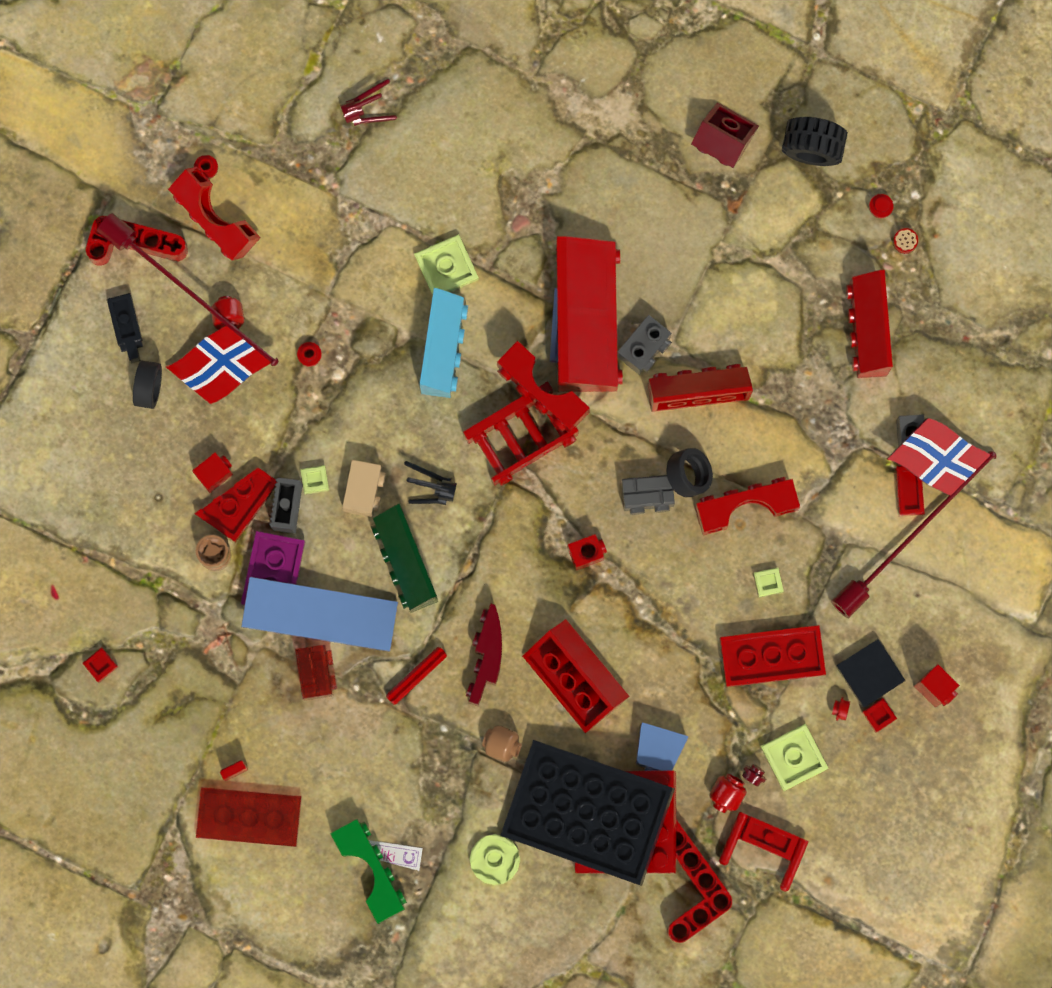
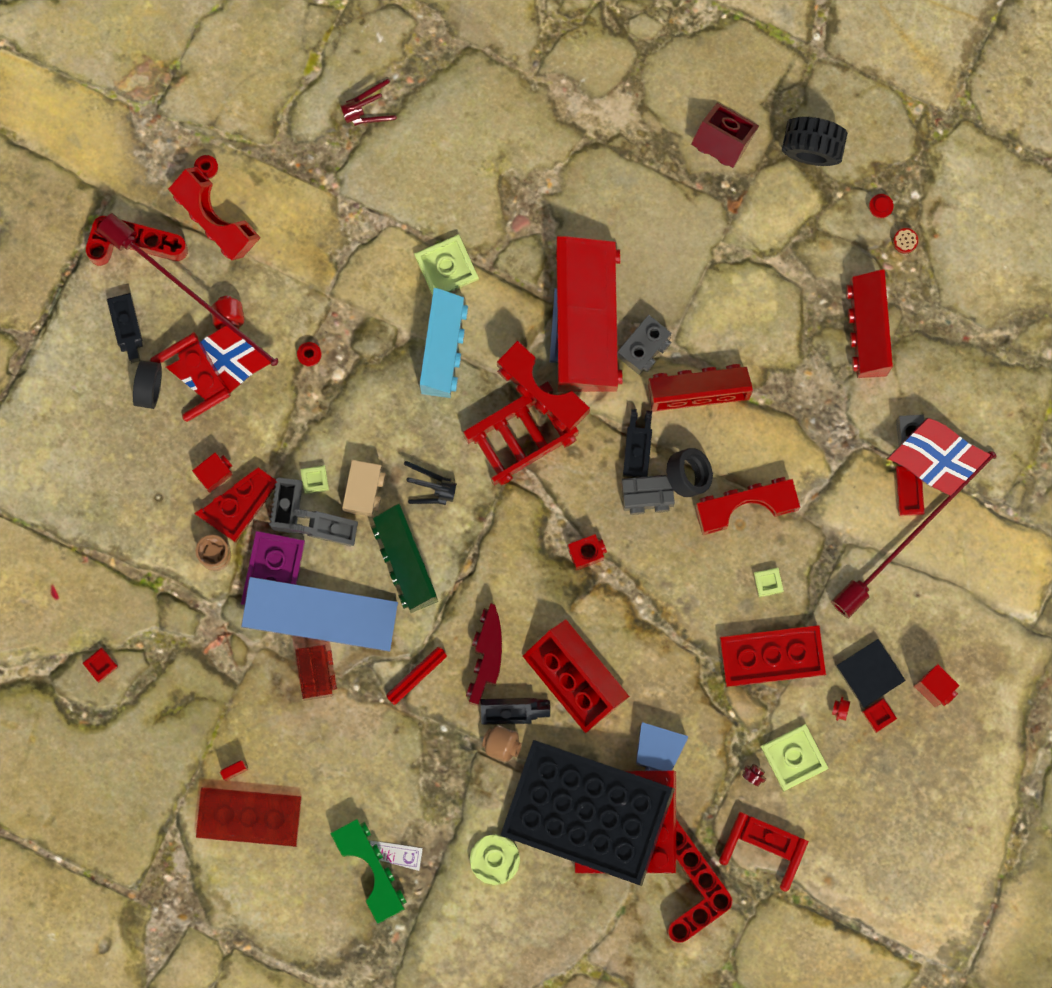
(201, 372): none -> red plate
(326, 527): none -> dark grey hinge
(513, 710): none -> black hinge
(637, 447): none -> black hinge
(727, 793): red head -> none

